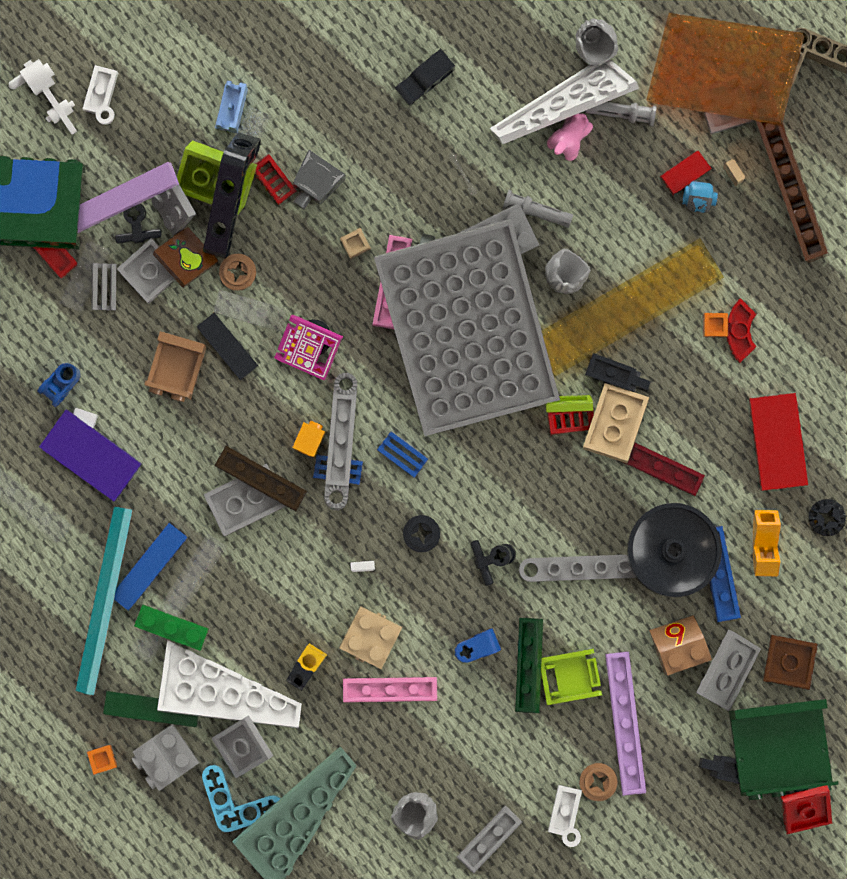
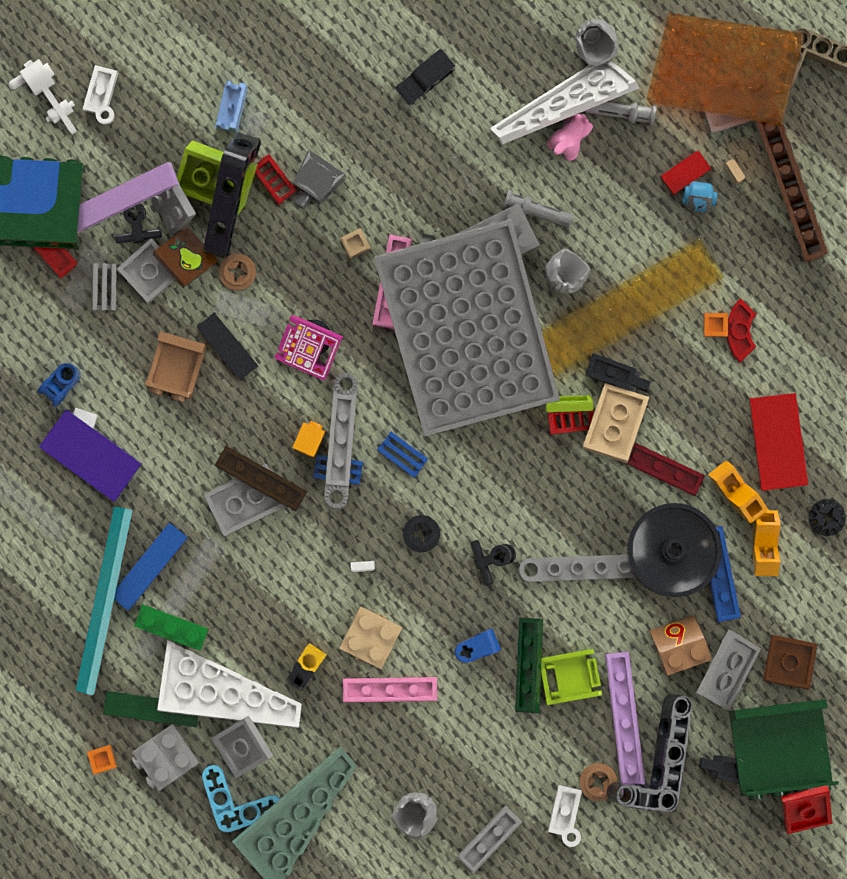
(666, 770): none -> black beam
(737, 492): none -> light orange brick

